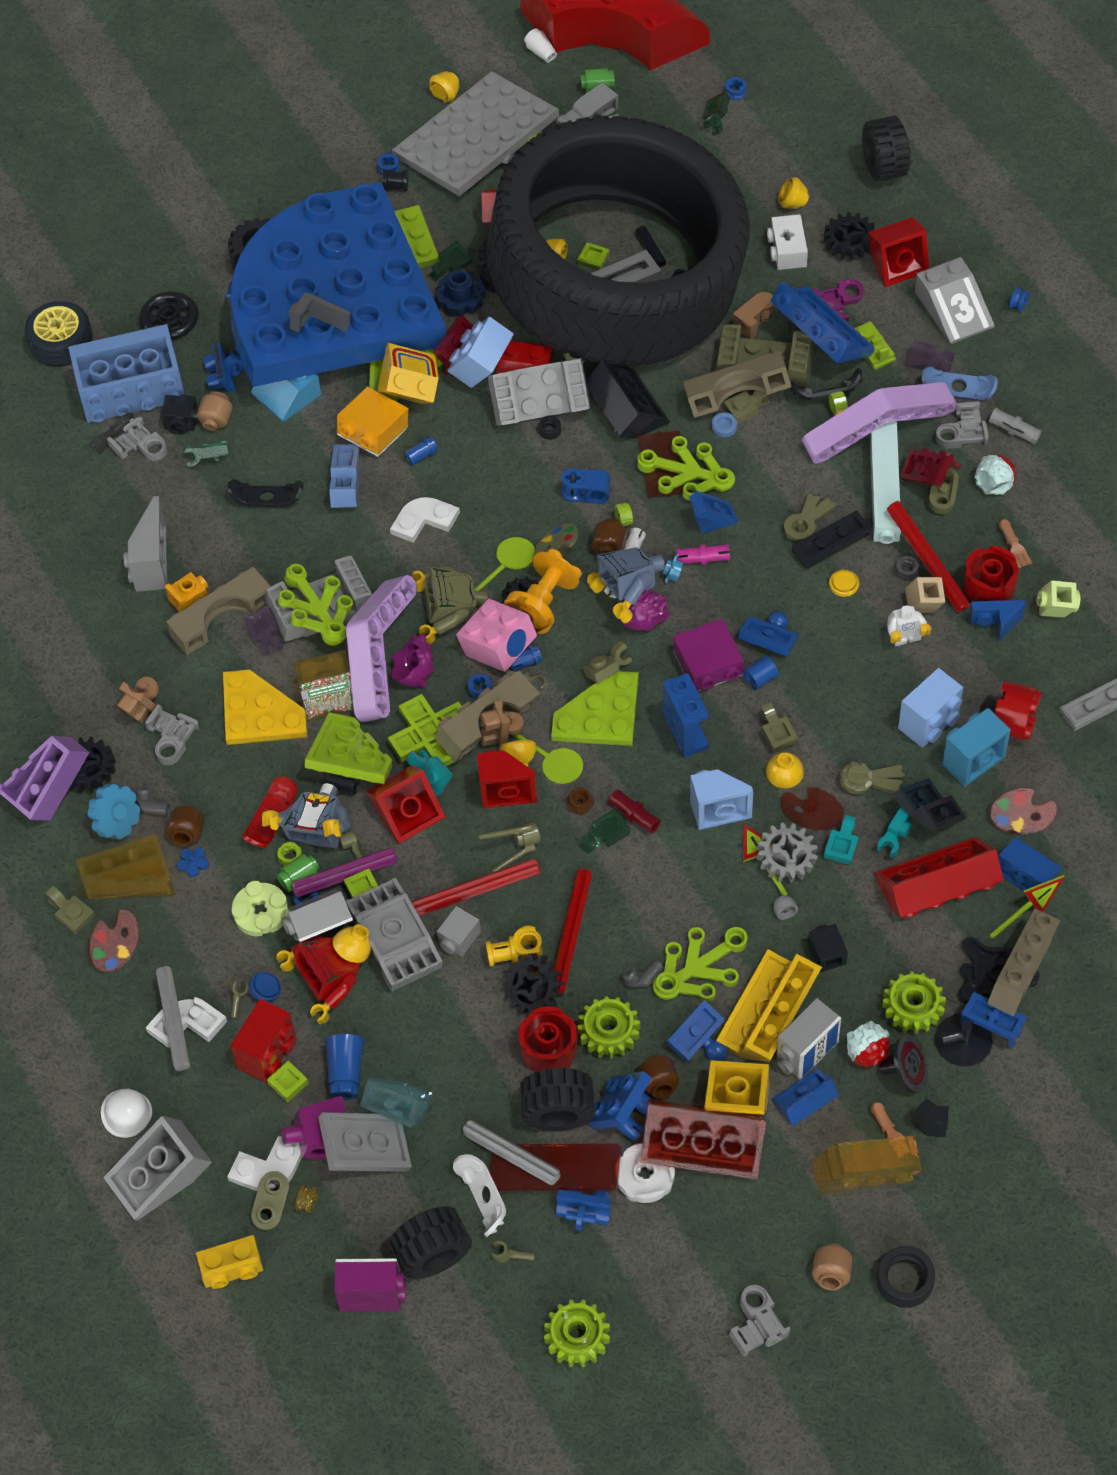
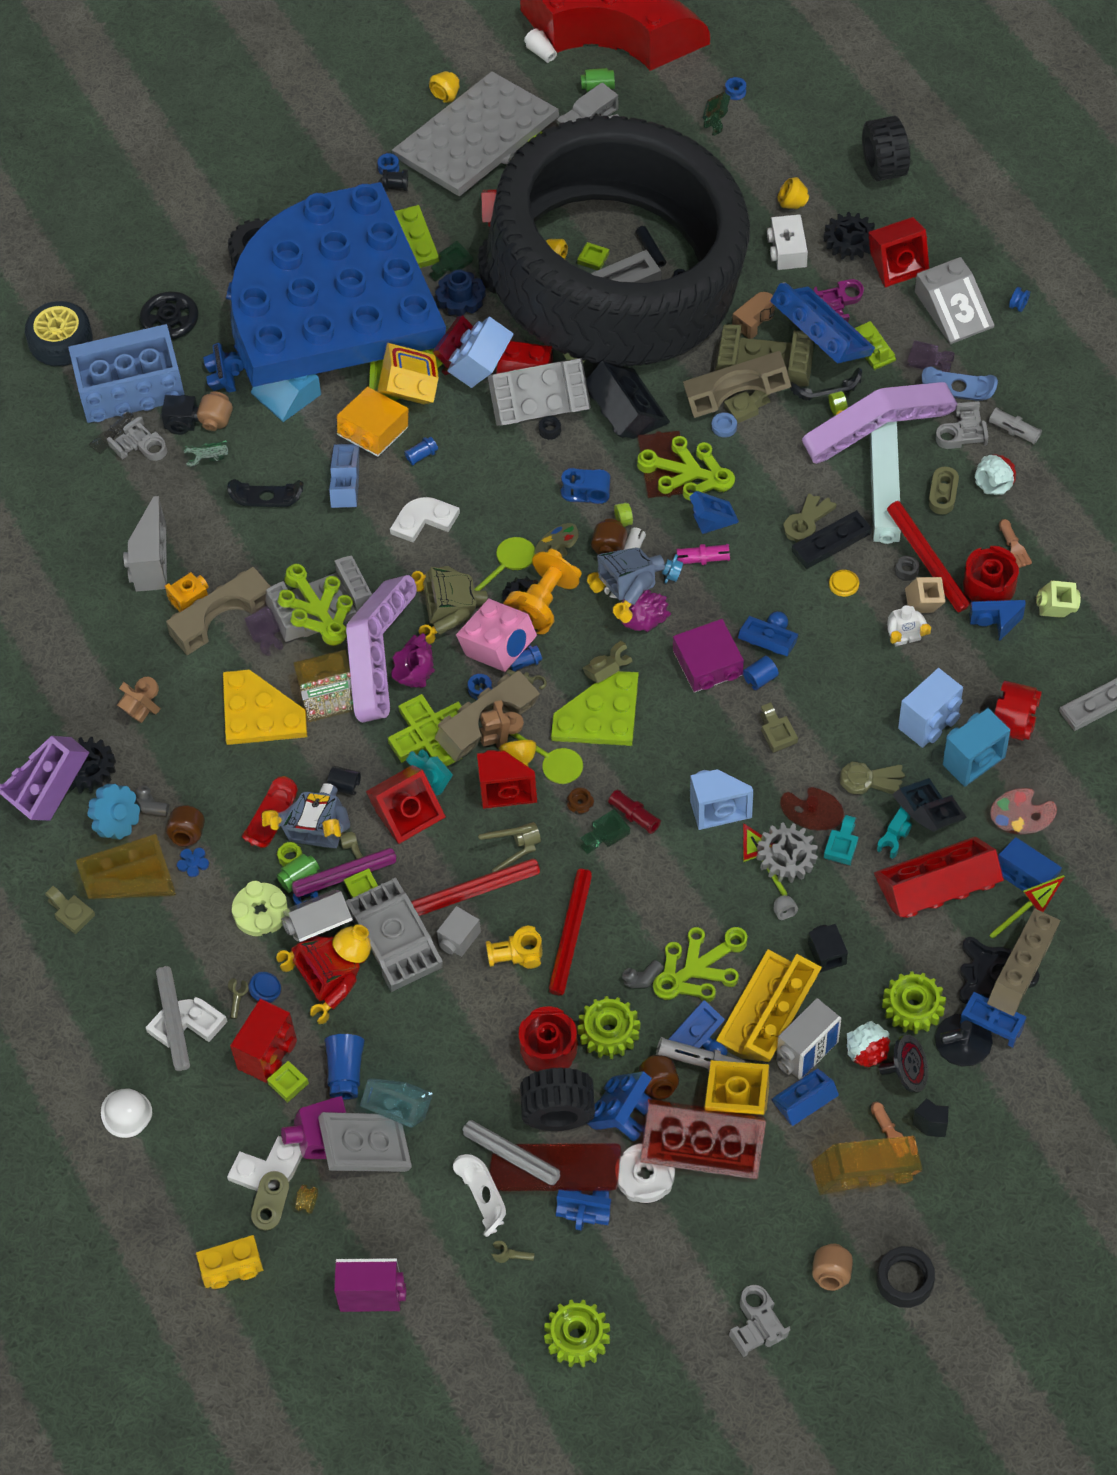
(108, 948): clear red piece -> none
(157, 1167): light grey slope -> none
(173, 733): light grey piece -> none
(318, 308): dark grey bracket -> none
(347, 751): lime plate -> none
(430, 1242): black tyre -> none
(524, 975): black gear -> none
(667, 1048): none -> light grey pin
(683, 712): blue panel -> none
(784, 770): yellow brick -> none
(927, 467): dark red bracket -> none

